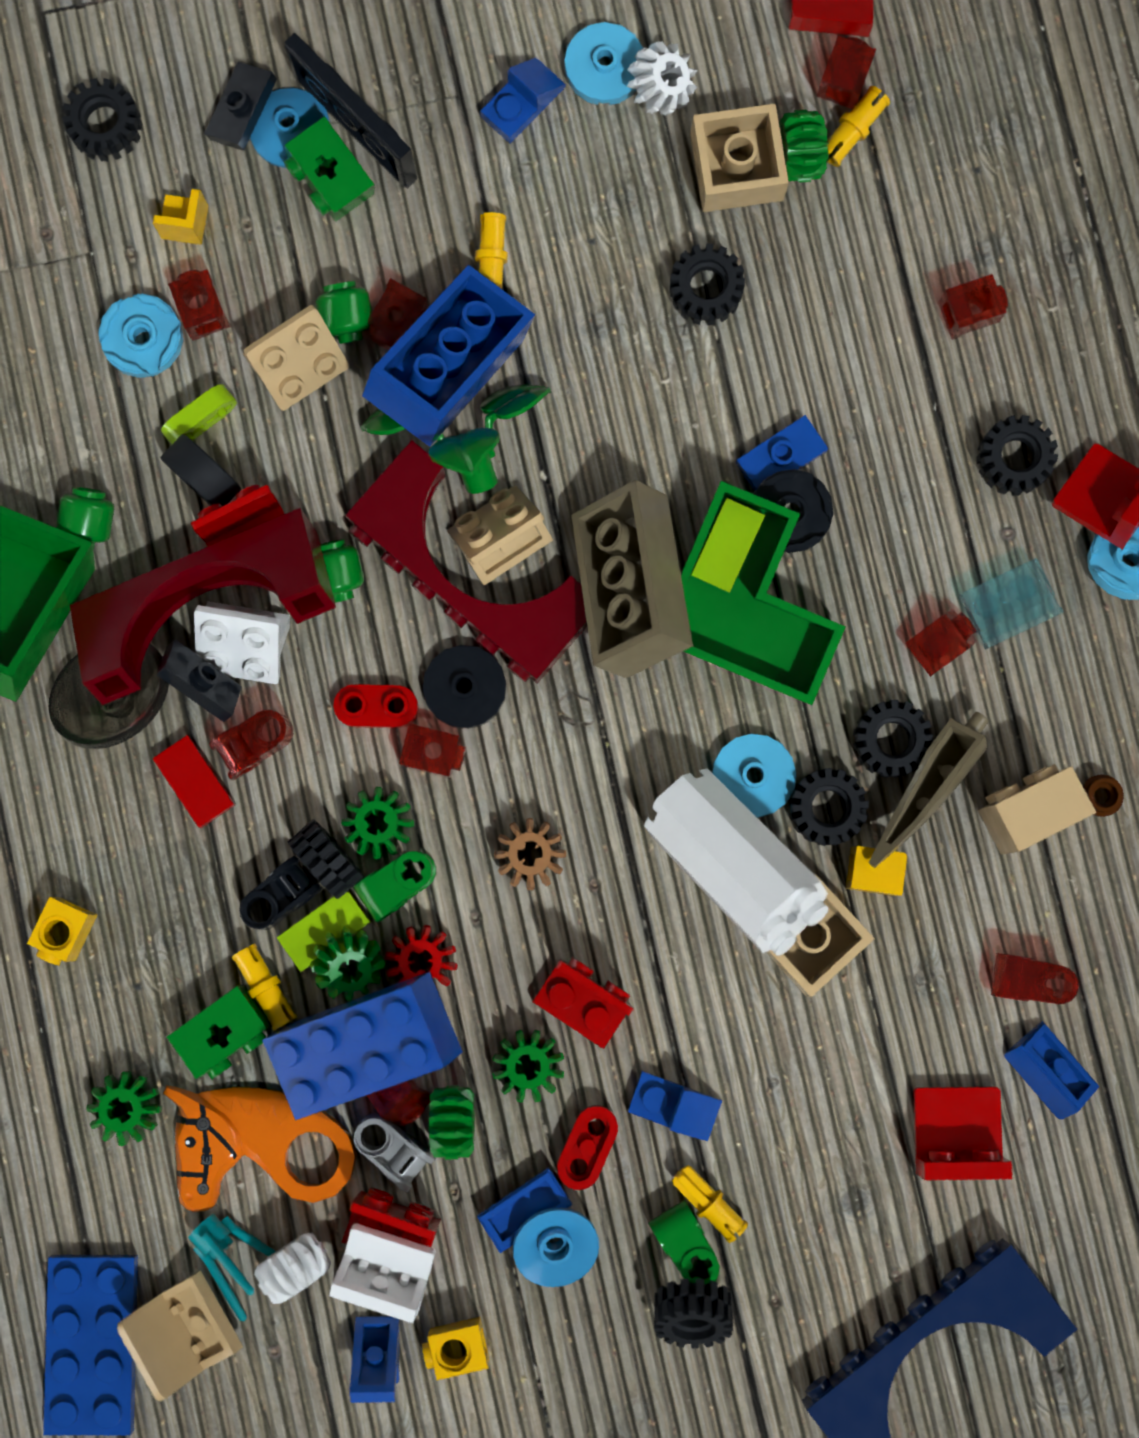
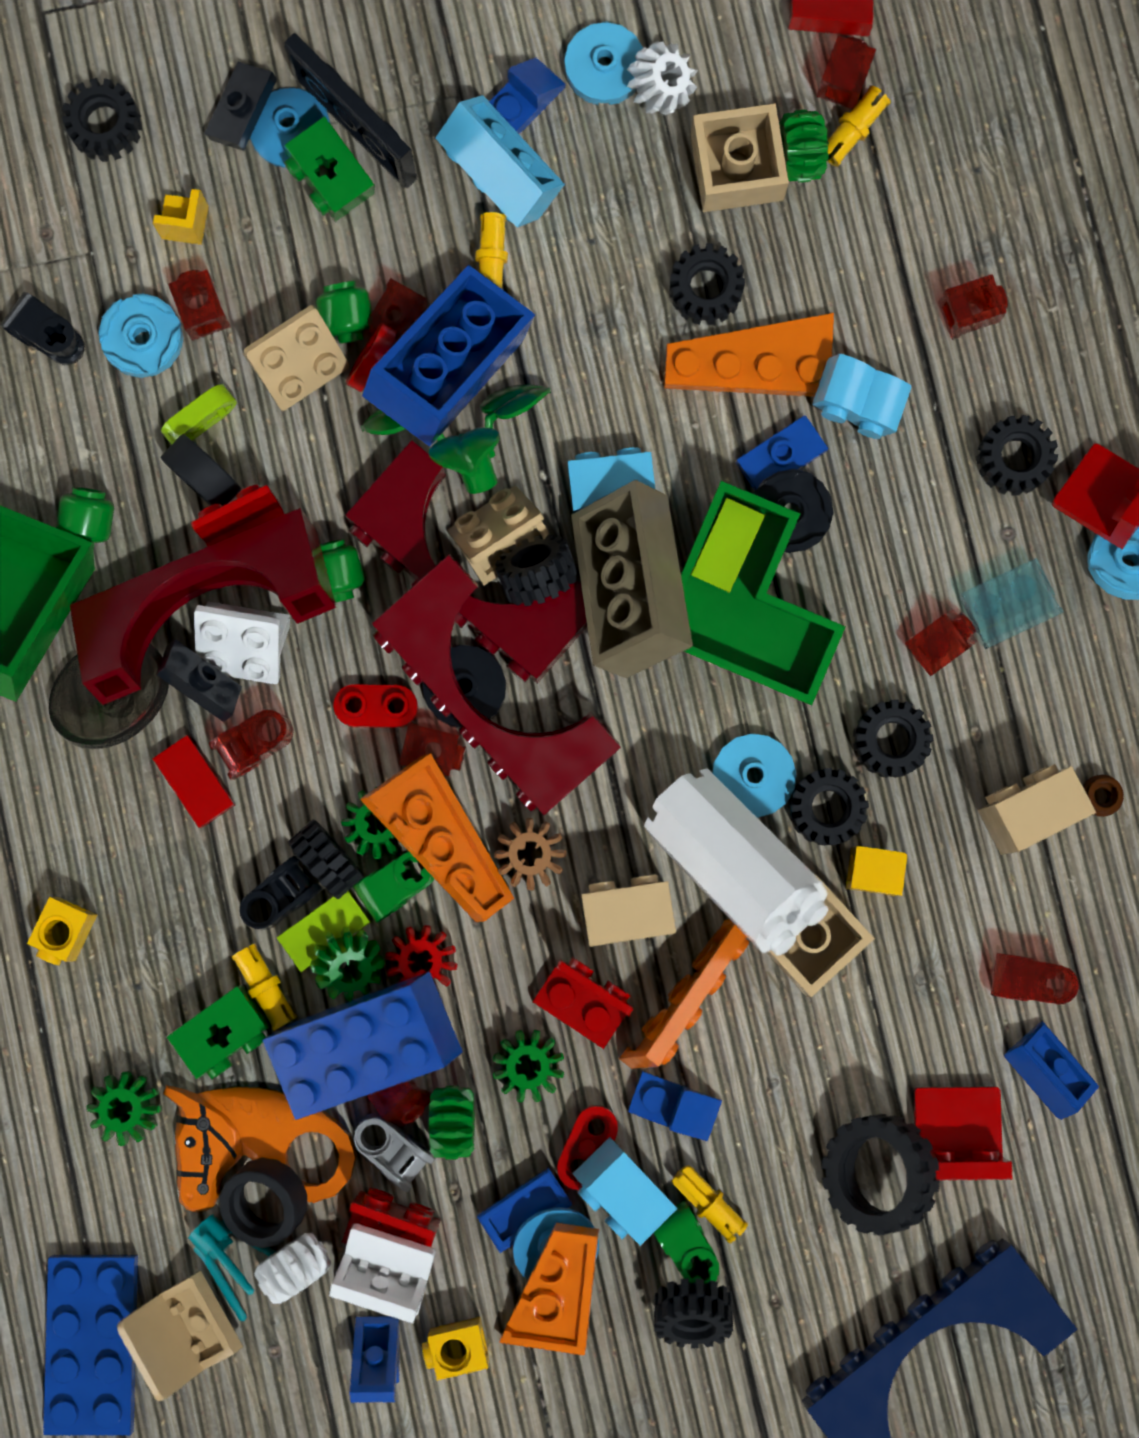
(41, 328): none -> black piece
(244, 1222): none -> black tyre
(373, 351): none -> red plate
(437, 832): none -> orange wing
(499, 161): none -> medium azure brick
(536, 570): none -> black tyre
(539, 763): none -> dark red arch
(558, 1294): none -> orange wing
(597, 476): none -> medium azure brick
(624, 1192): none -> medium azure brick
(628, 912): none -> tan brick
(685, 999): none -> orange wing
(756, 360): none -> orange wing
(844, 1189): none -> black tyre
(861, 396): none -> medium azure brick
(936, 778): dark tan piece -> none

